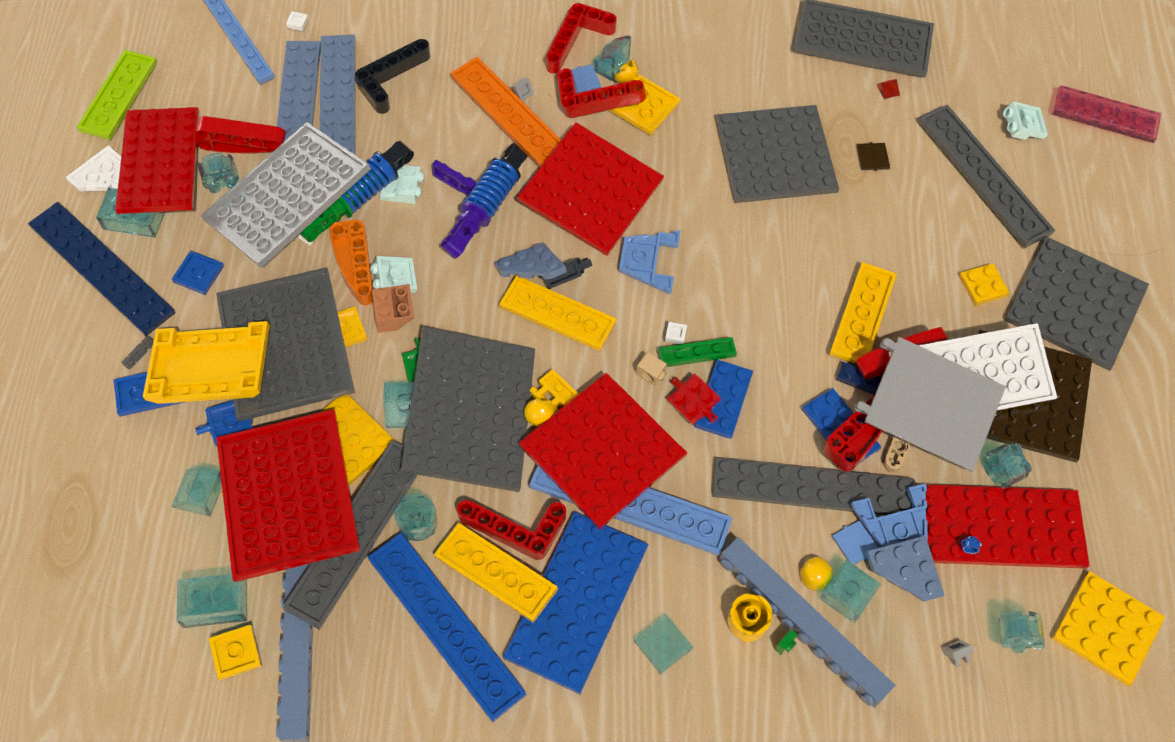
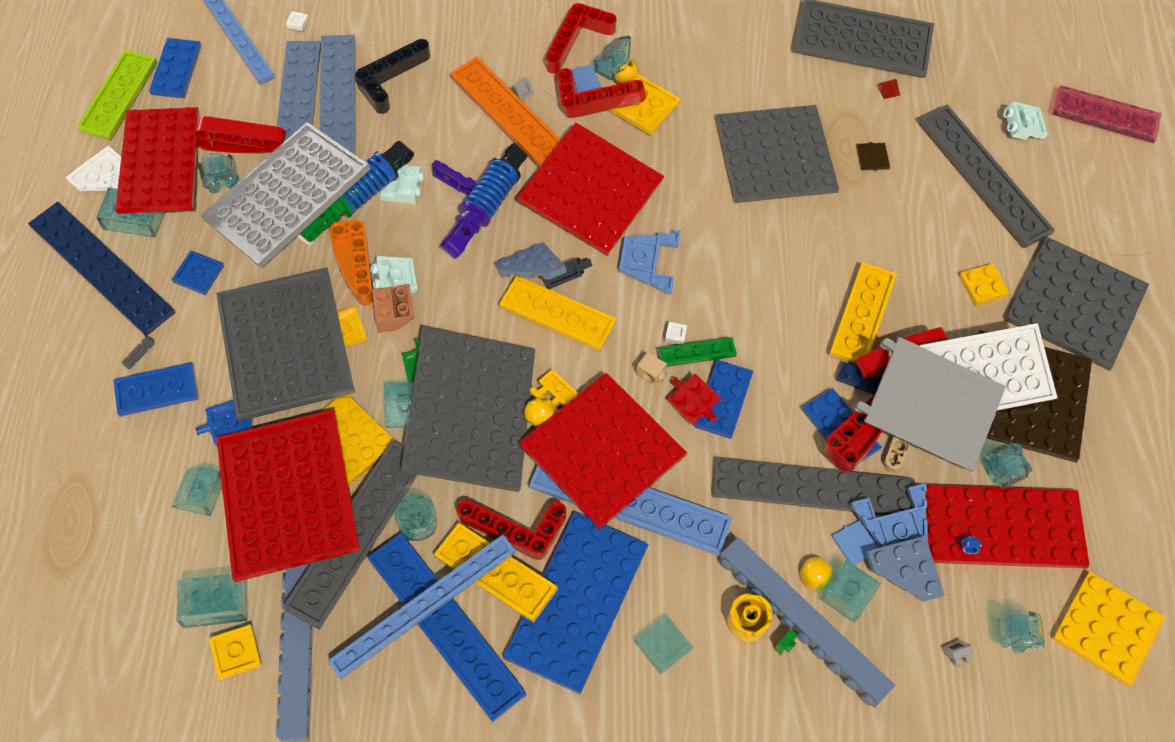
(175, 68): none -> blue plate
(206, 364): yellow slope -> none
(421, 607): none -> medium blue plate

